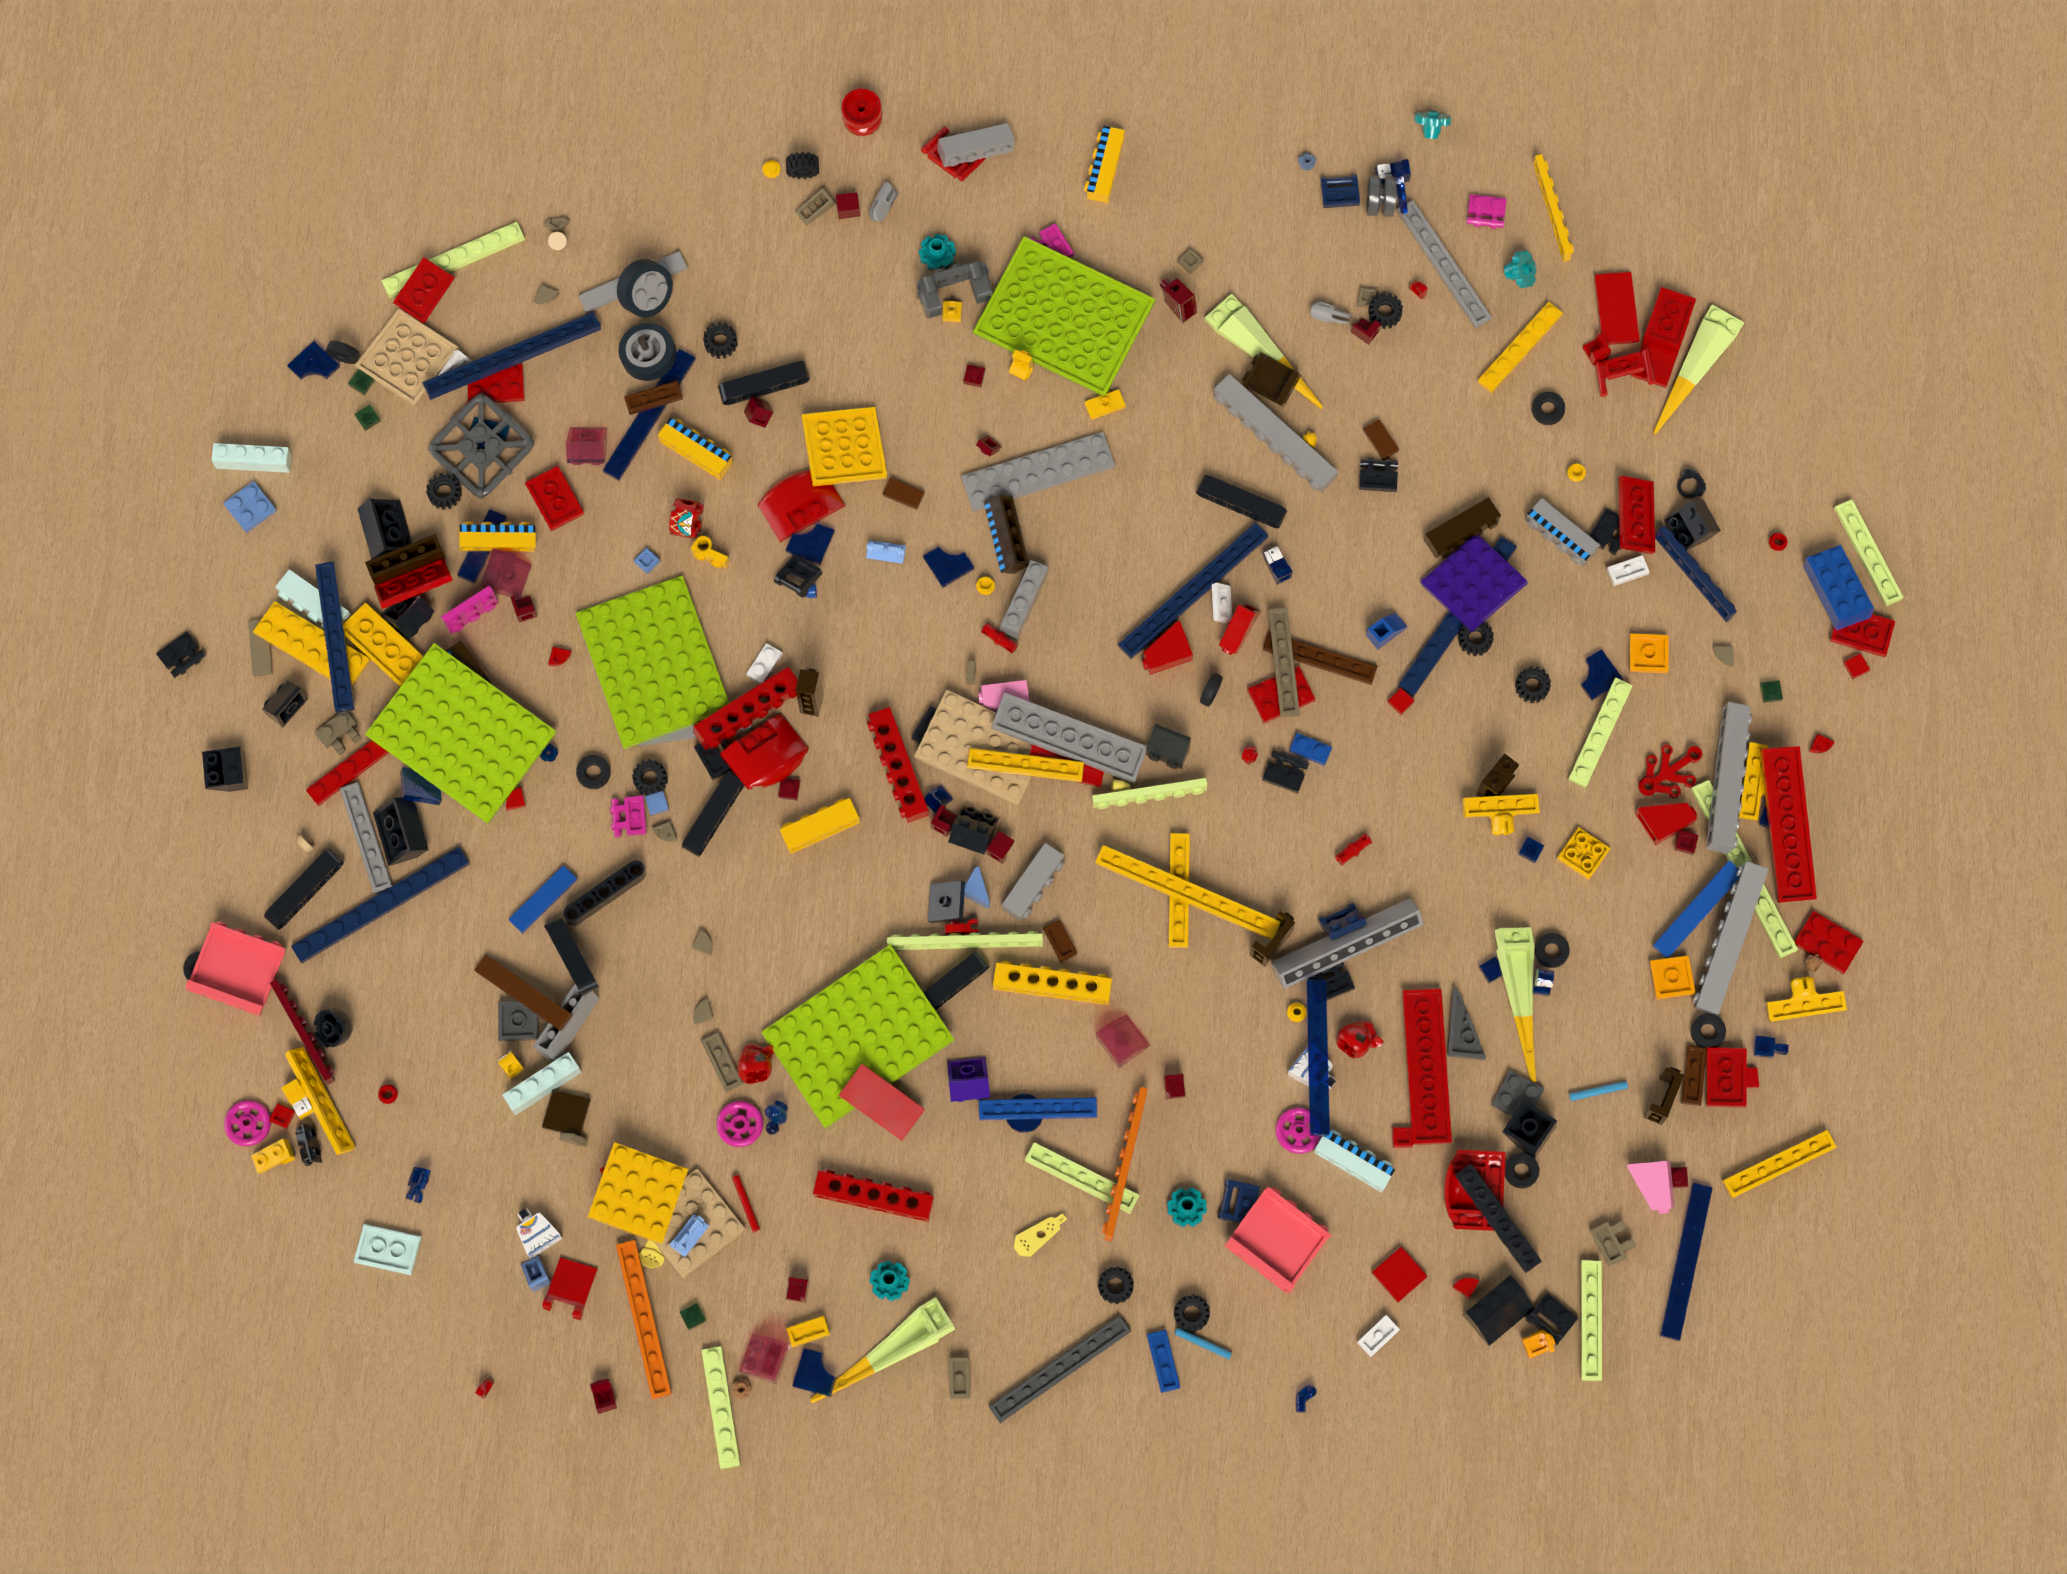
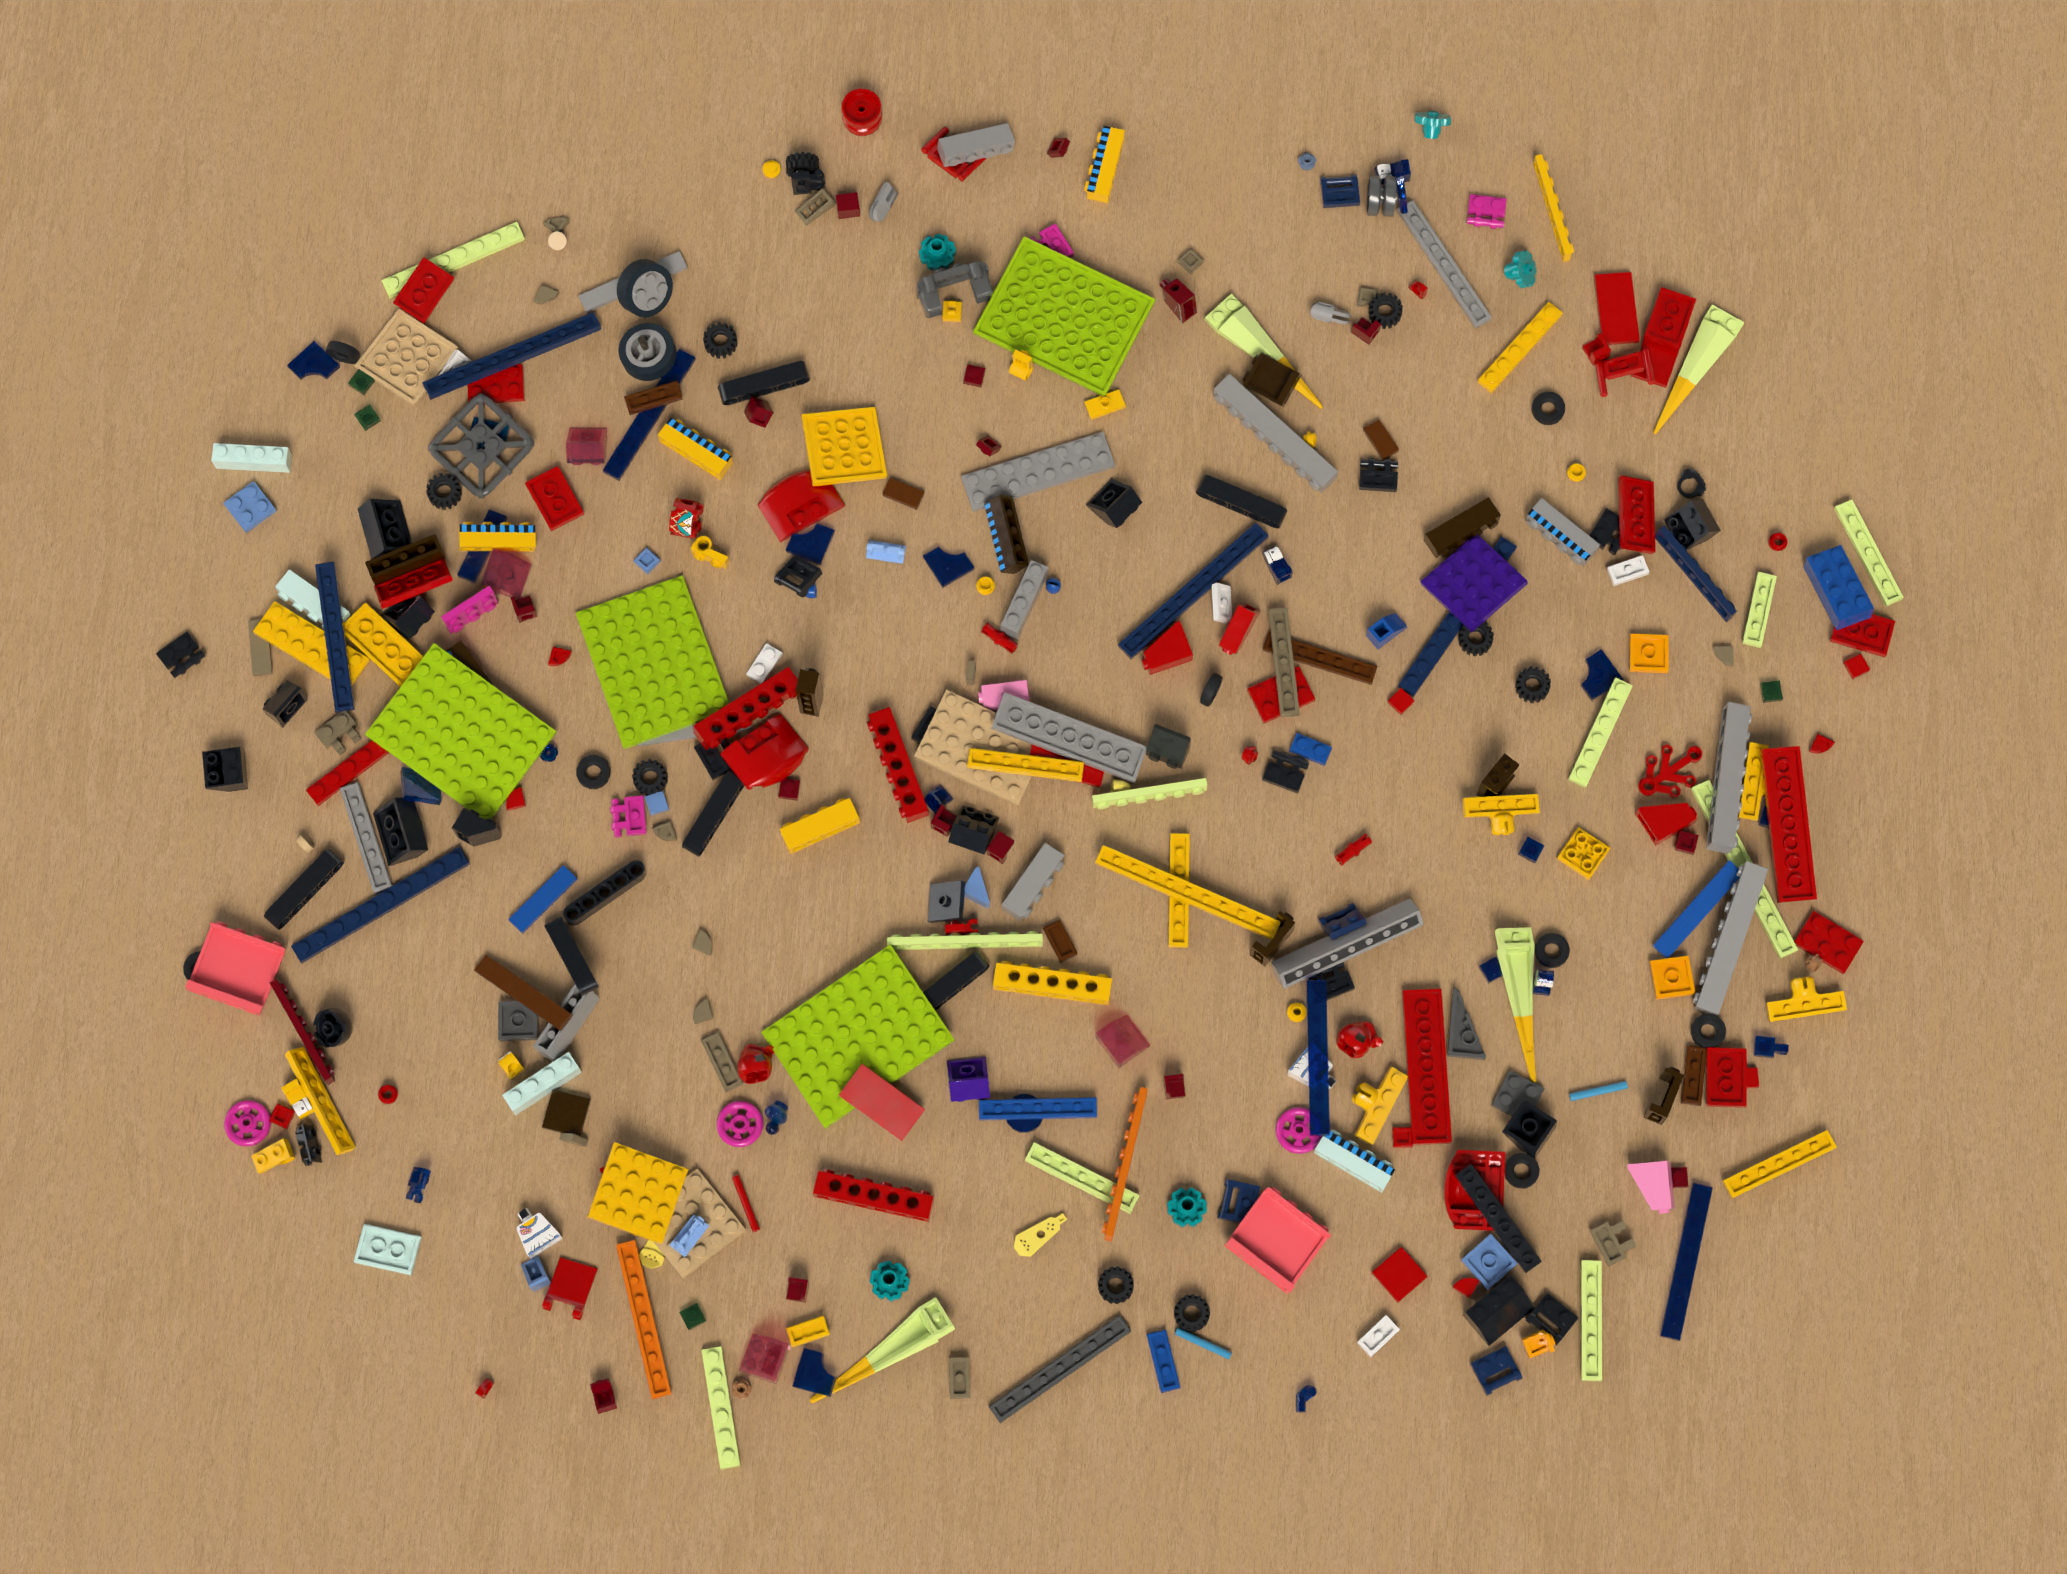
(474, 829): none -> black slope
(804, 182): none -> black plate
(1053, 589): none -> blue hinge
(1058, 147): none -> dark red plate
(1114, 503): none -> black slope
(1377, 1103): none -> yellow plate
(1489, 1262): none -> medium blue plate
(1493, 1364): none -> dark blue plate
(1759, 609): none -> yellowish green plate

